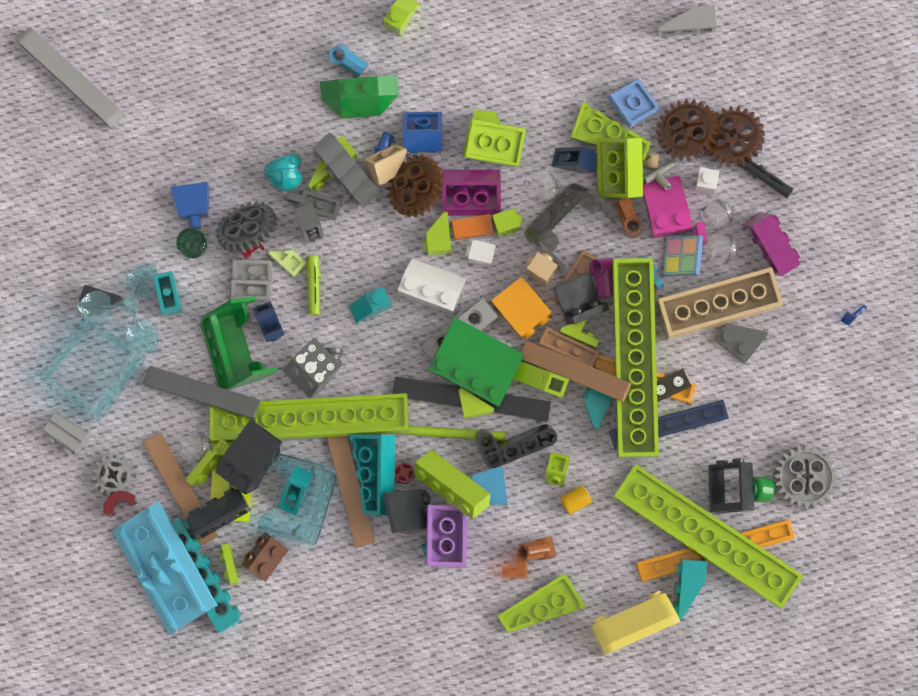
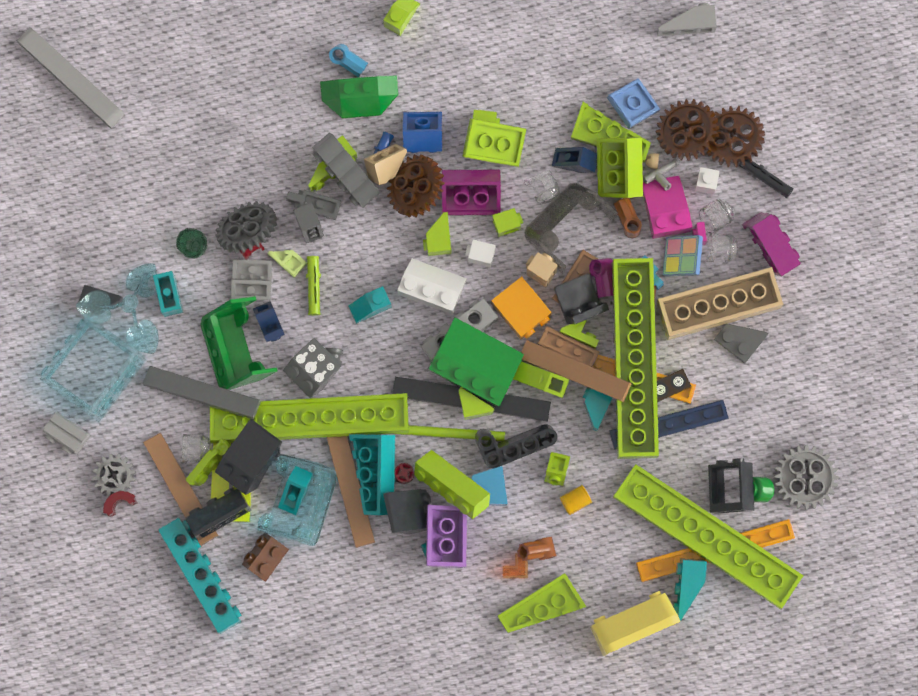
(164, 567): medium azure hinge -> none
(192, 202): blue torso -> none
(226, 556): lime plate -> none
(284, 173): teal helmet -> none
(472, 227): orange tile -> none
(848, 318): clear blue hand -> none

